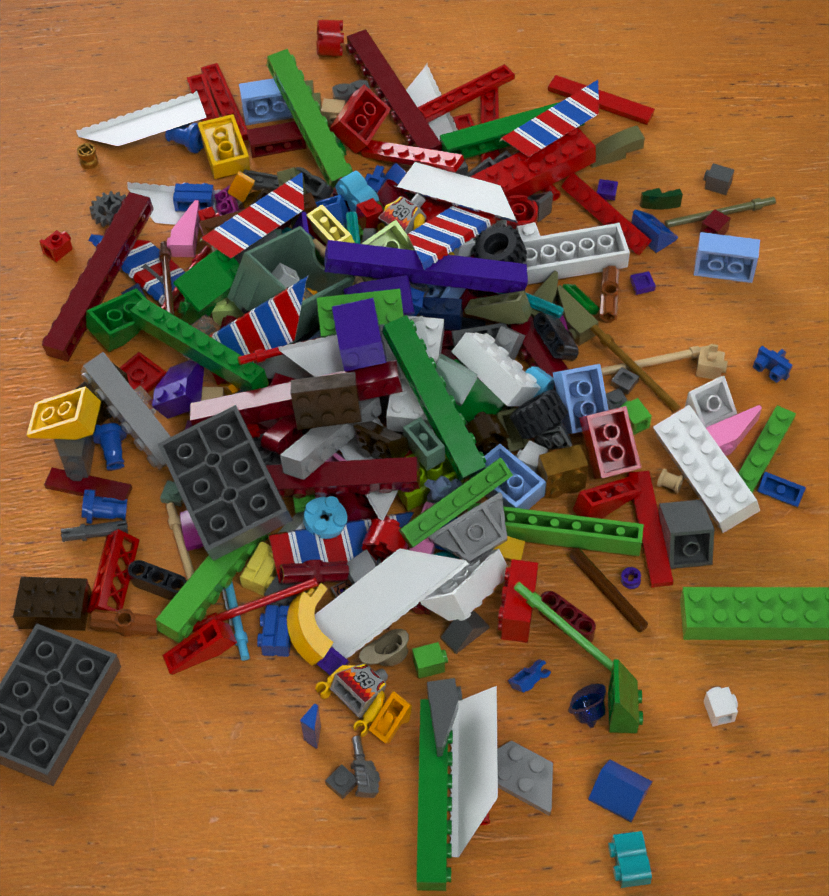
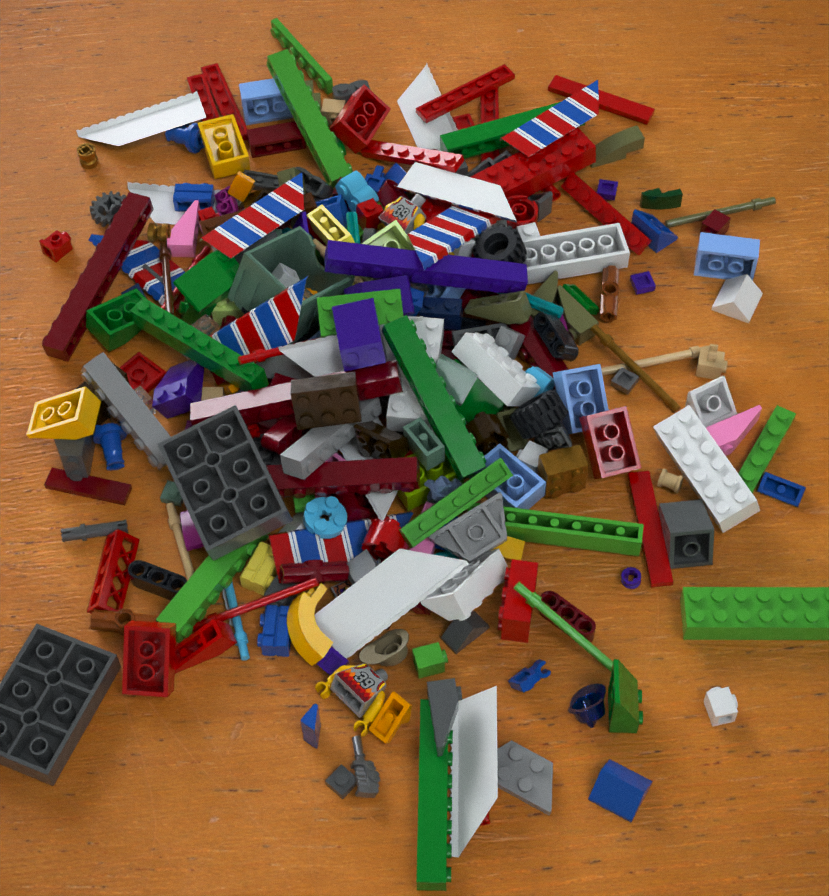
(52, 603): dark brown brick -> none
(102, 507): blue piece -> none
(149, 658): none -> red brick
(158, 232): none -> pearl gold wheel
(302, 56): none -> bright green plate
(329, 37): red brick -> none
(391, 91): dark red brick -> none
(606, 498): red slope -> none
(608, 590): reddish brown axle -> none
(615, 399): dark grey plate -> none
(631, 859): teal brick -> none
(638, 415): bright green brick -> none
(718, 179): dark grey brick -> none
(738, 298): none -> white slope
(773, 361): blue hips -> none

